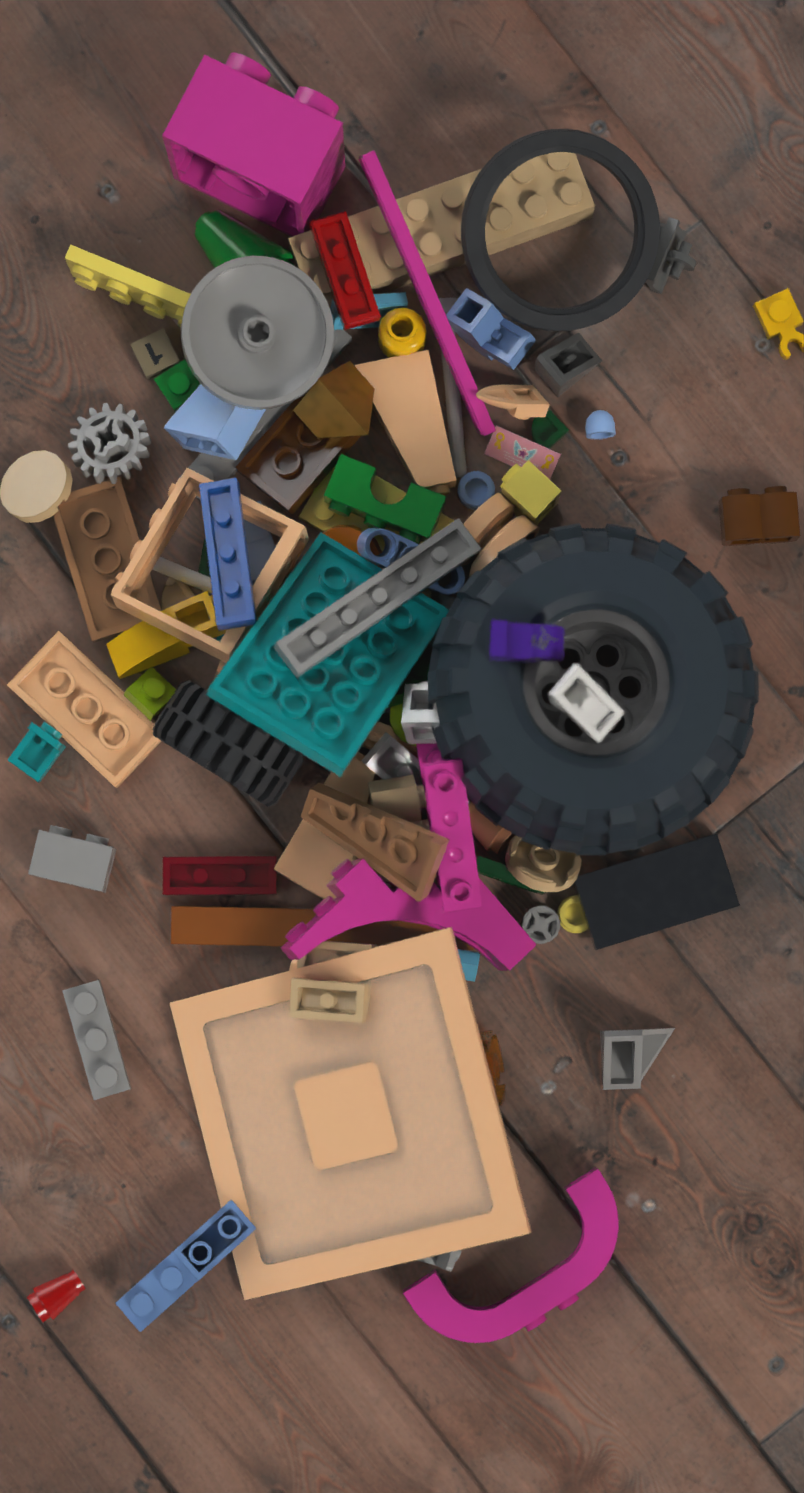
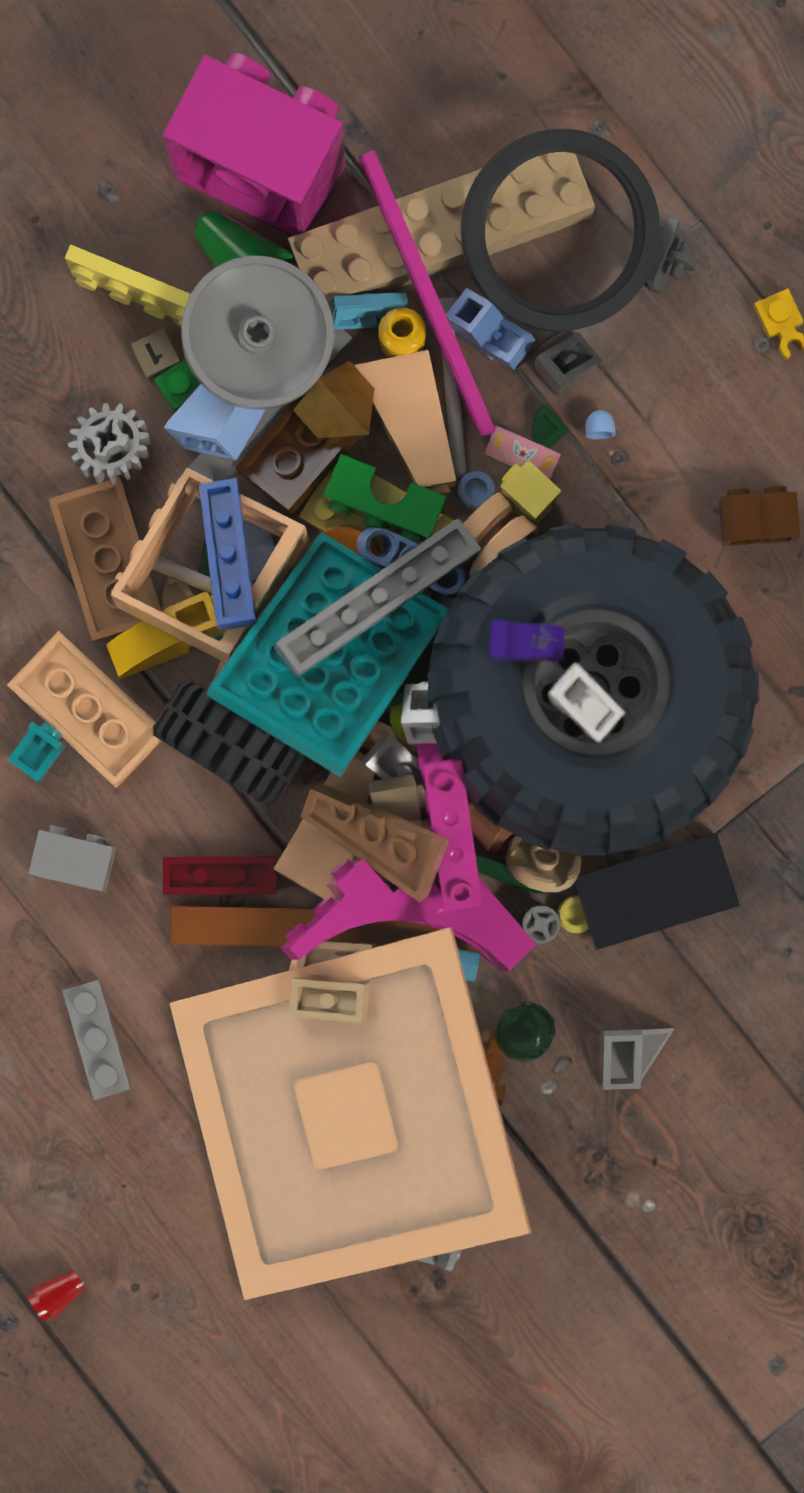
(35, 486): tan tile -> none
(150, 693): lime plate -> none
(185, 1265): medium blue slope -> none
(344, 270): red tile -> none
(519, 400): light nougat plate -> none
(525, 1032): none -> clear green hair
(550, 1289): dark pink arch -> none

